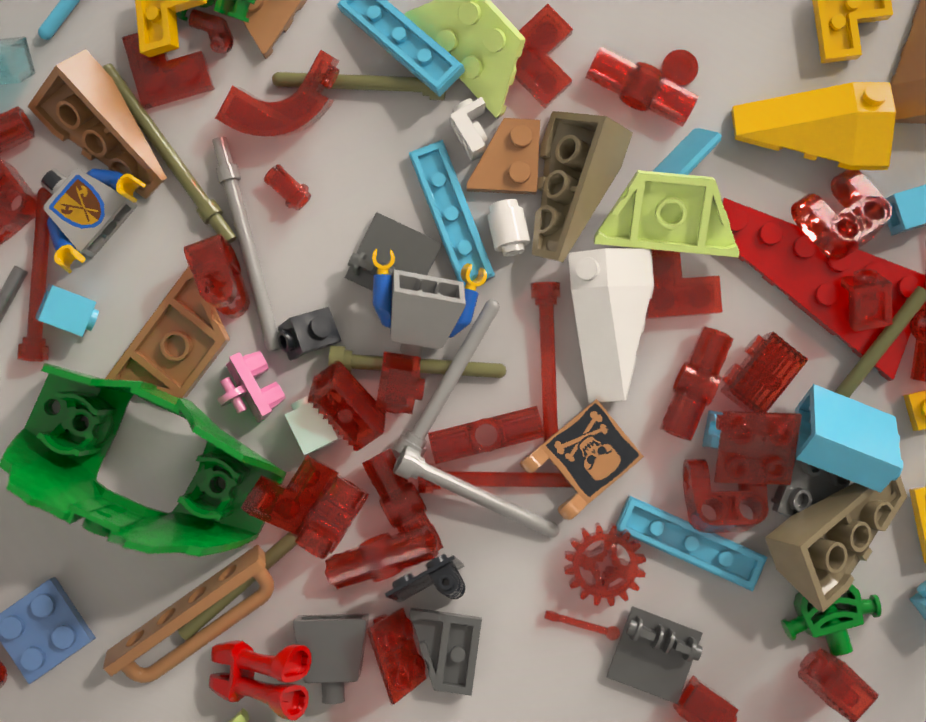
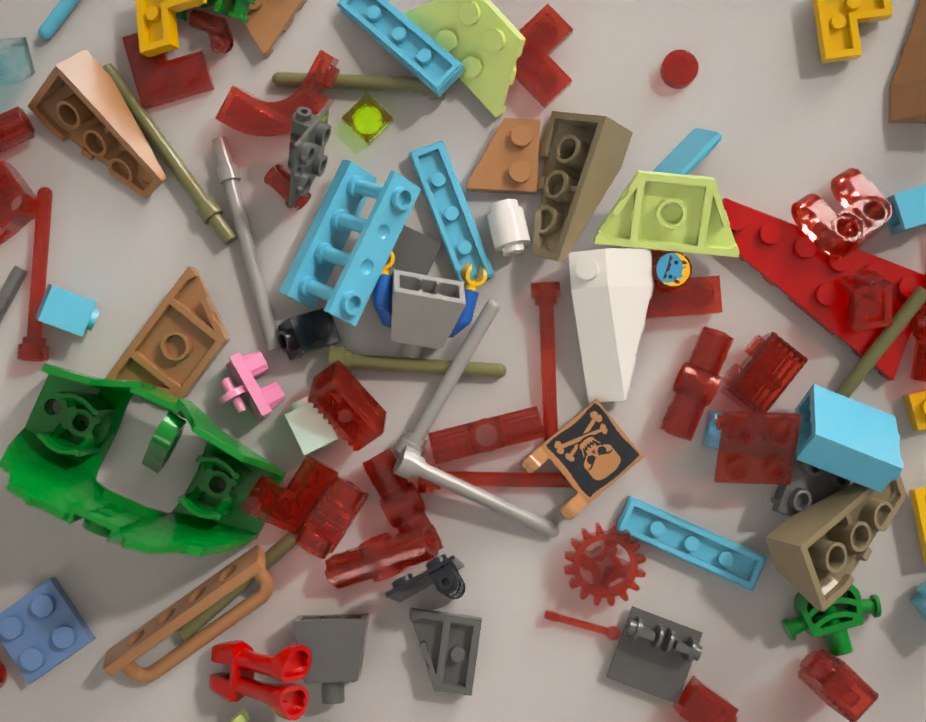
(86, 210): torso -> none
(163, 442): none -> green beam
(218, 272): clear red piece -> none
(306, 151): none -> dark grey hinge
(330, 231): none -> medium azure fence
(367, 119): none -> clear neon green tile
(396, 654): clear red hinge -> none
(399, 383): clear red brick -> none
(469, 134): white bracket -> none
(642, 86): clear red piece -> none
(672, 270): none -> tile
(725, 503): clear red piece -> none
(837, 123): yellow wedge -> none

